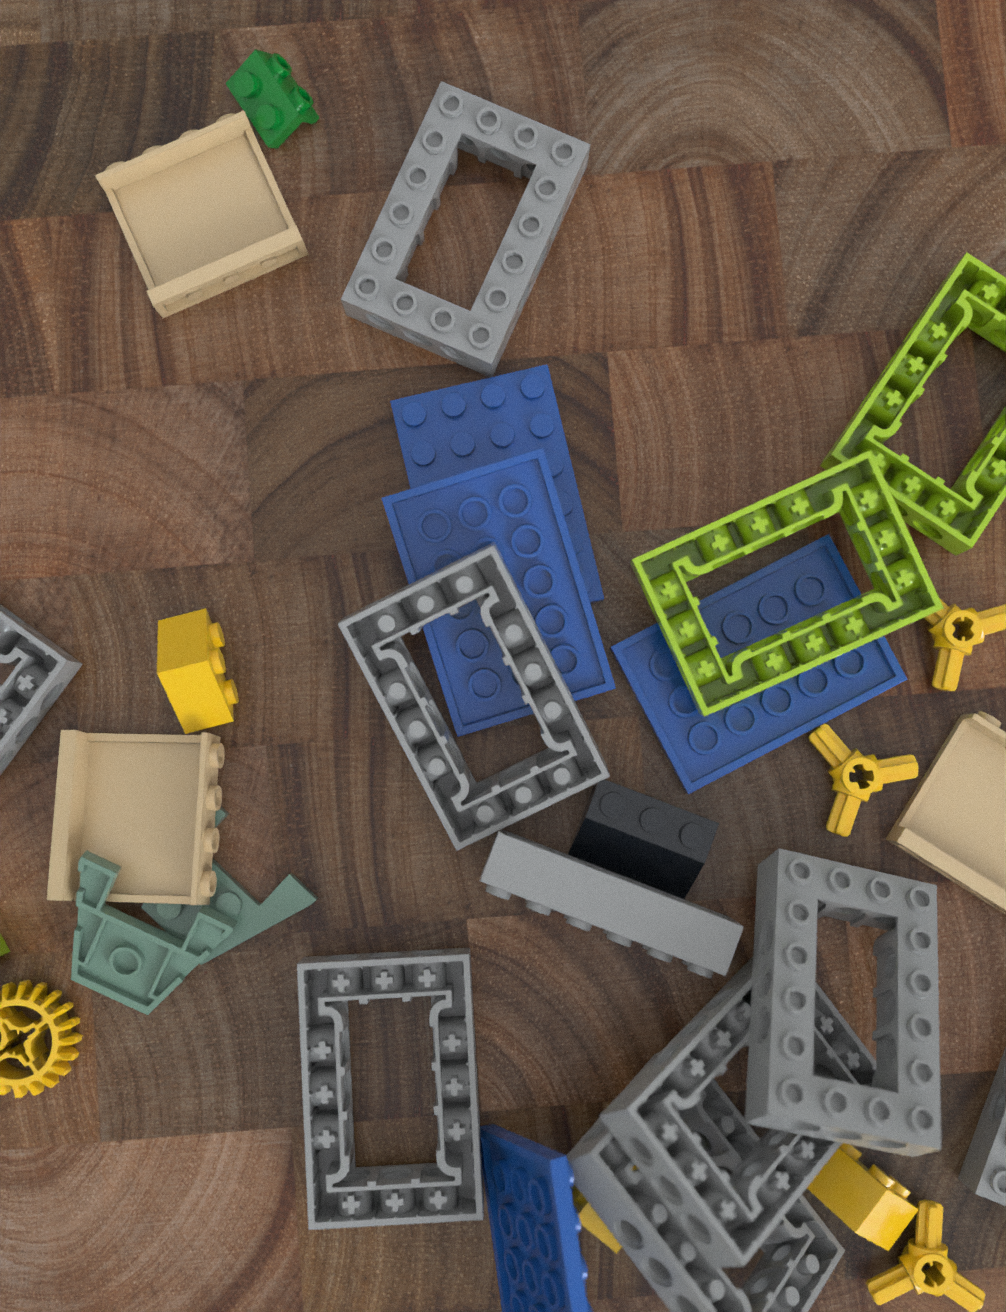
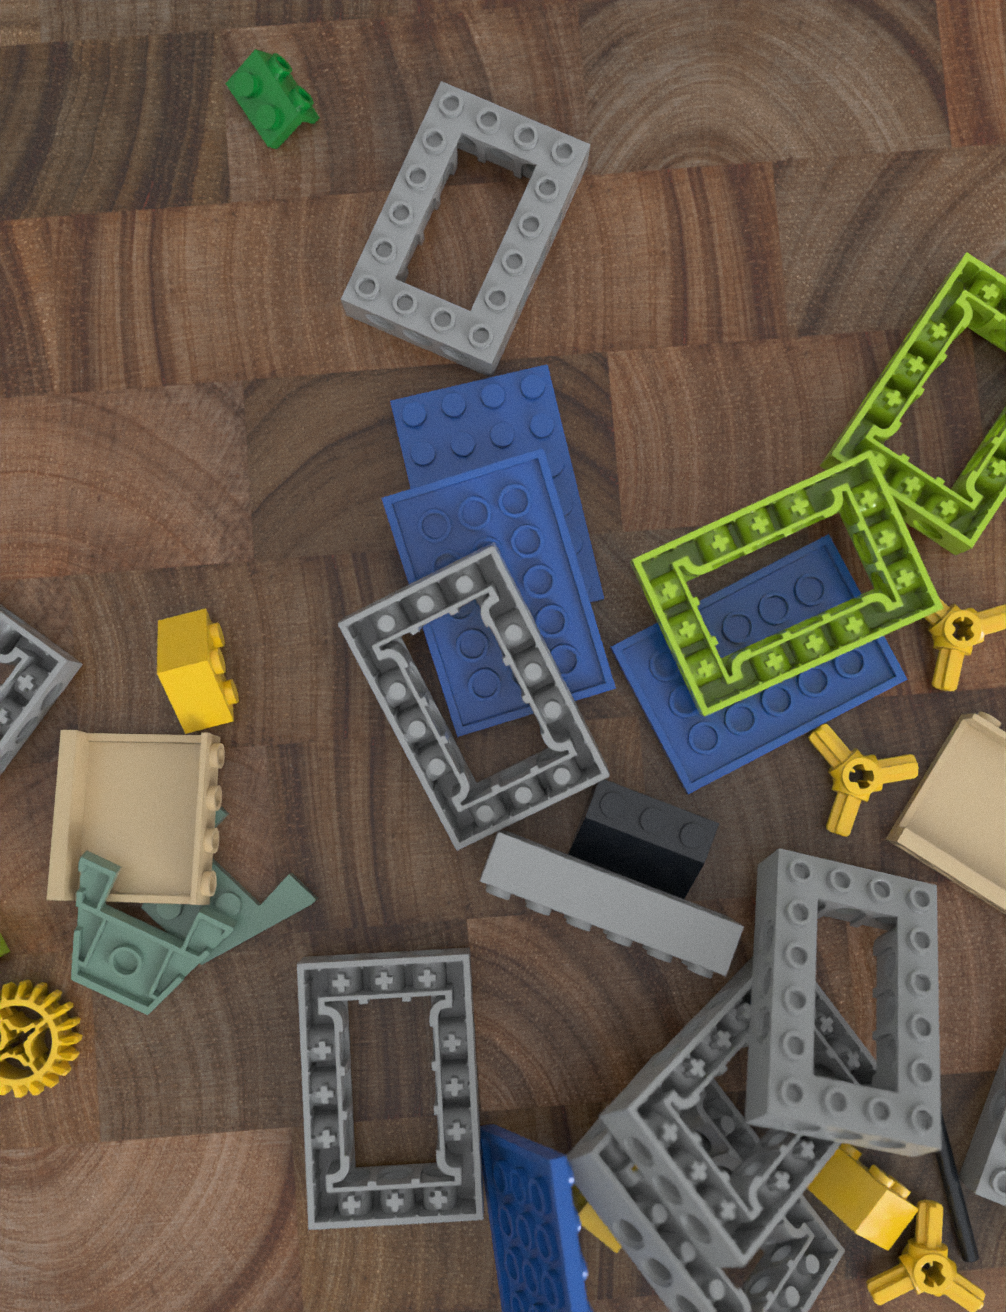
(202, 214): tan panel -> none
(956, 1198): none -> black bar

